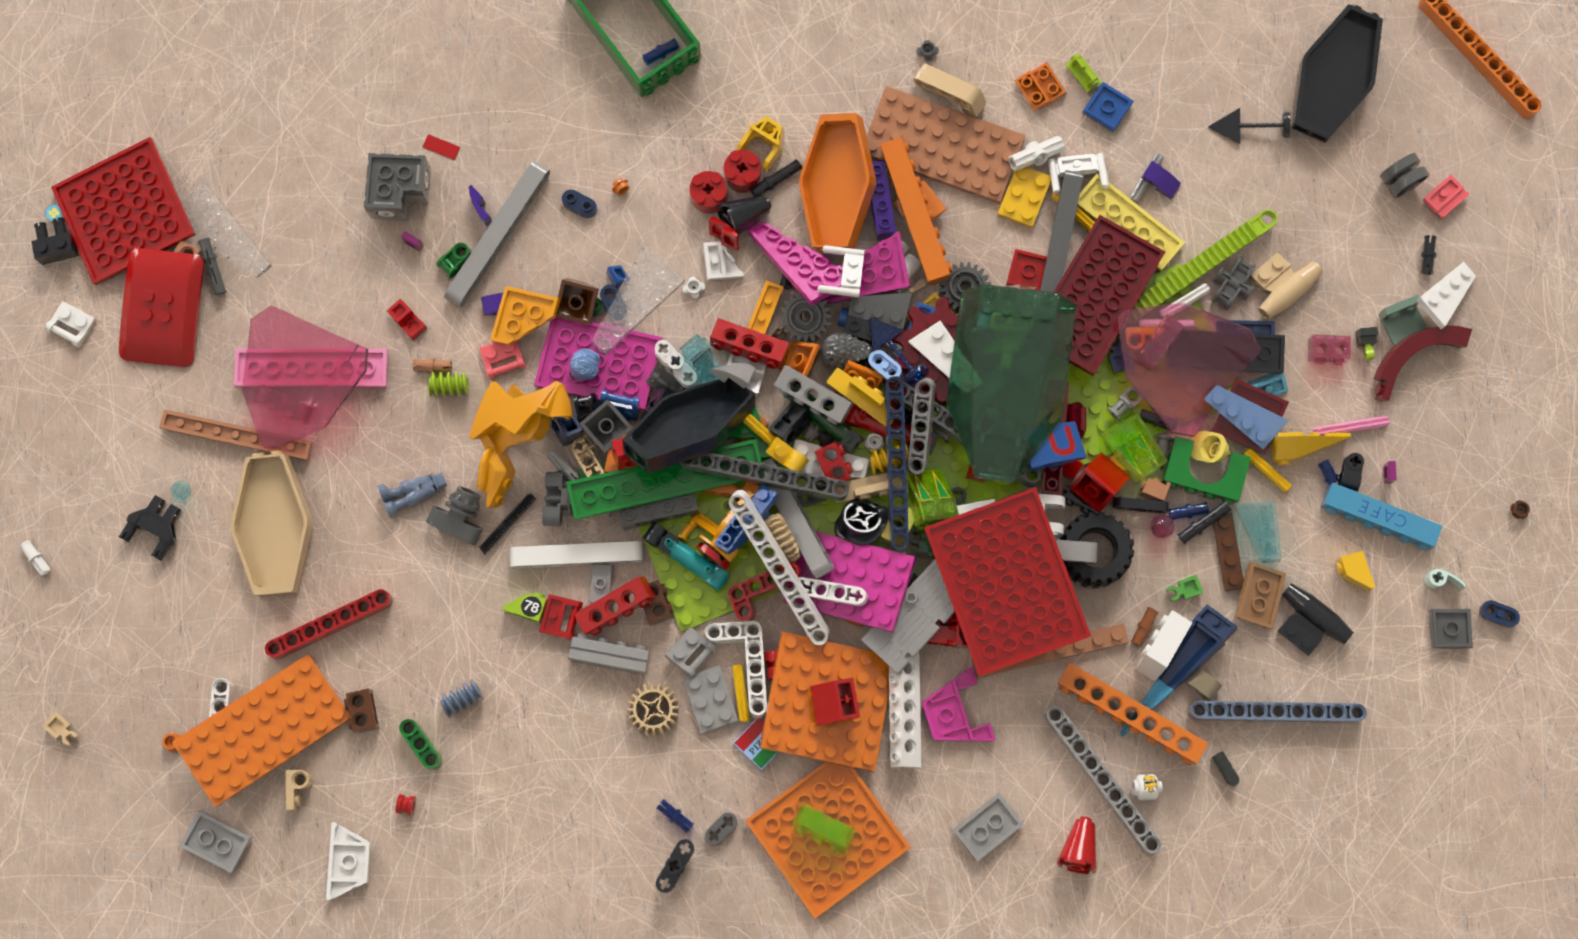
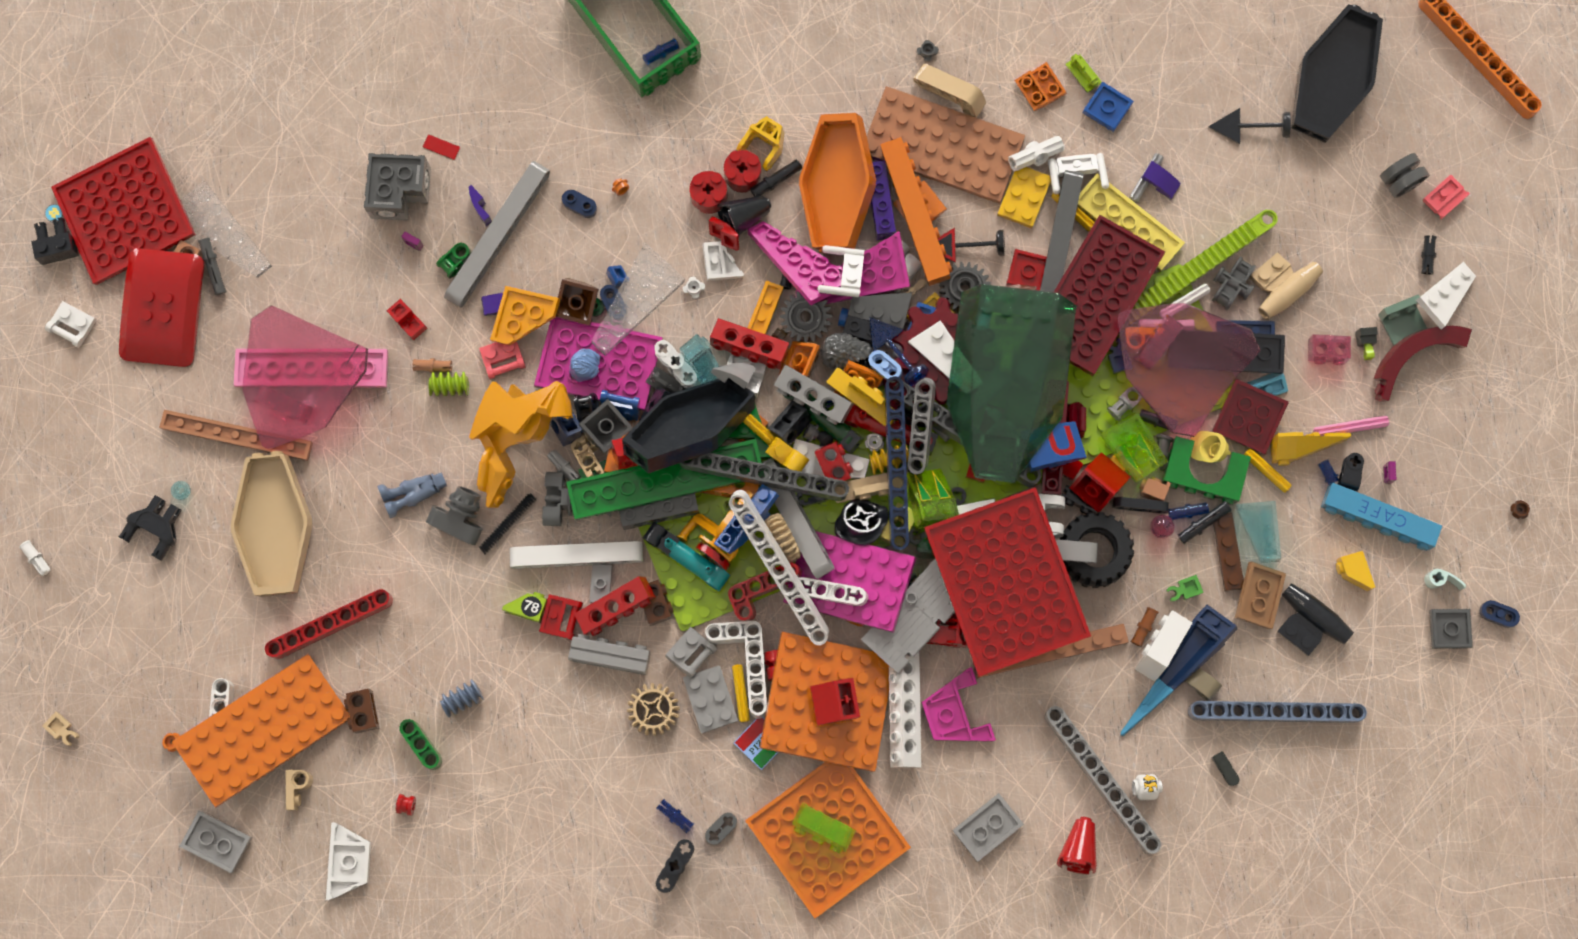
(950, 246): none -> black piece
(1196, 745): orange brick -> none
(1251, 419): medium blue wing -> none

